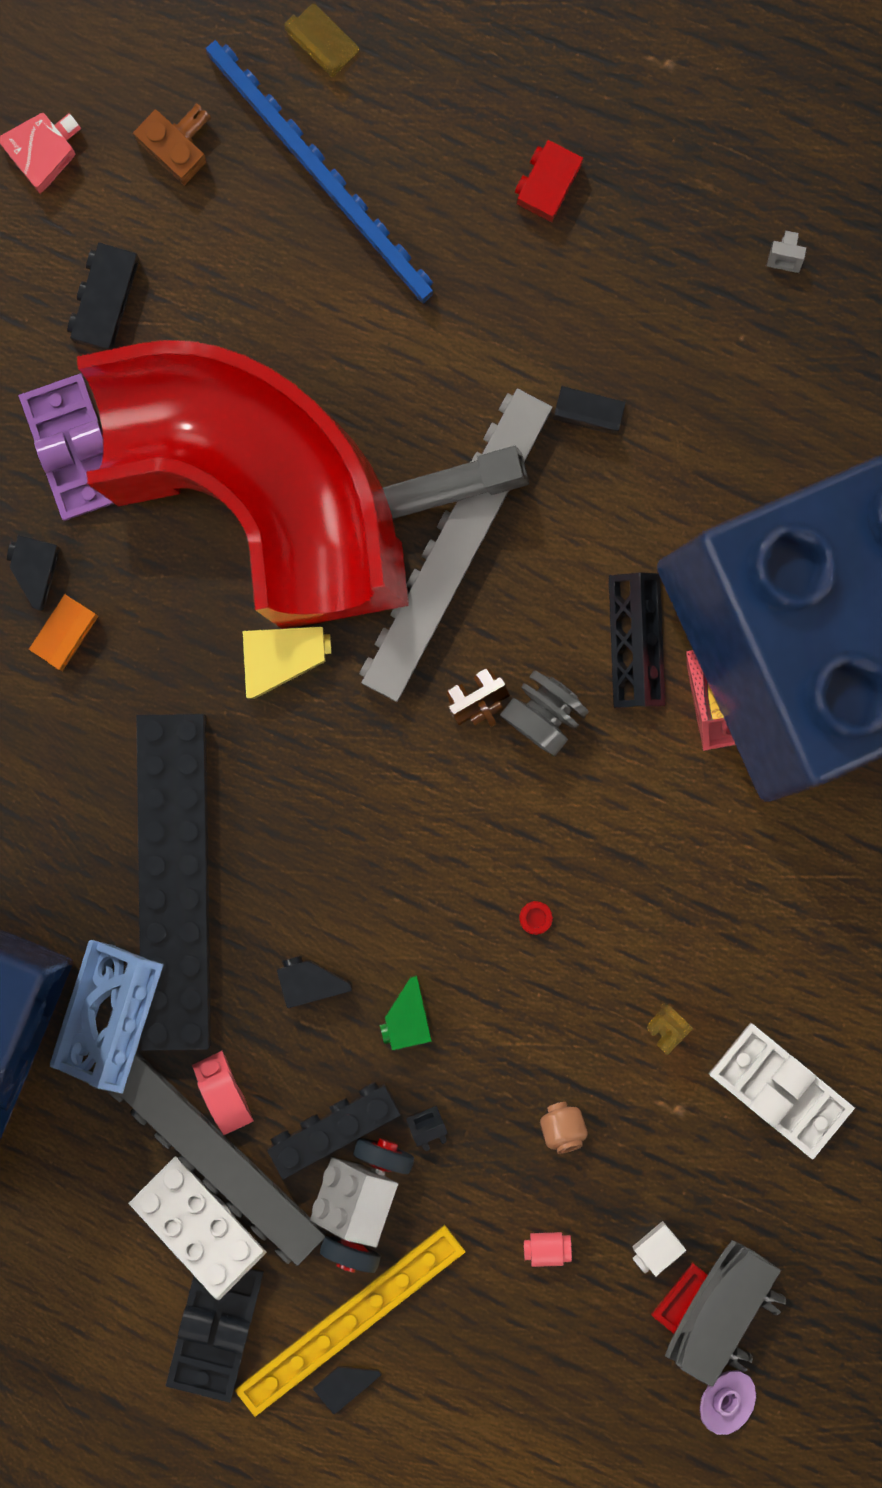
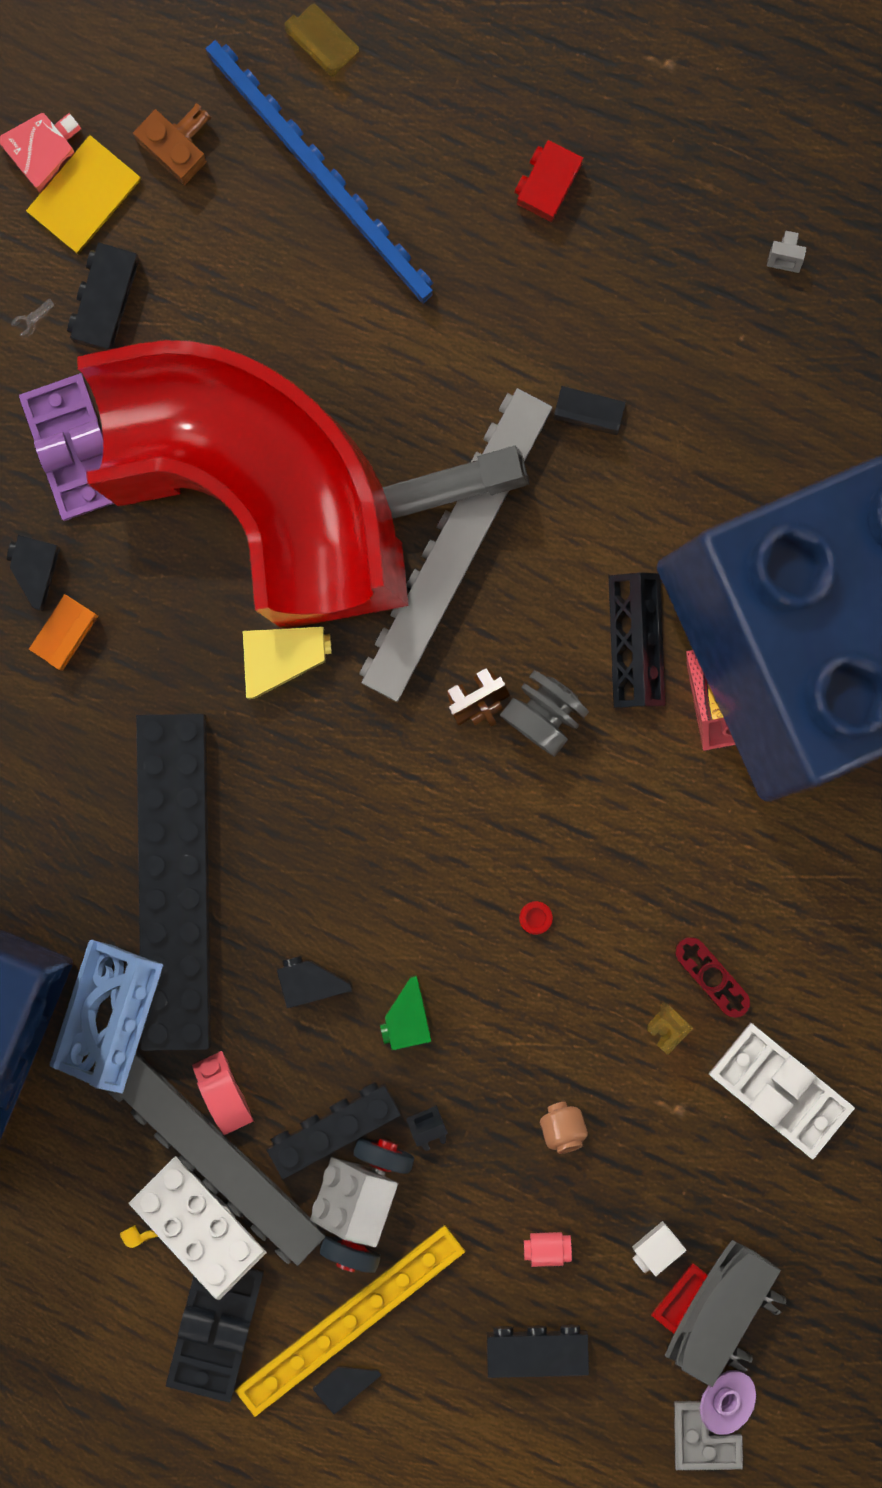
(32, 318): none -> clear hand
(83, 194): none -> yellow tile
(132, 1237): none -> yellow hand
(537, 1352): none -> black brick
(697, 1448): none -> light grey tile
(722, 1001): none -> dark red beam

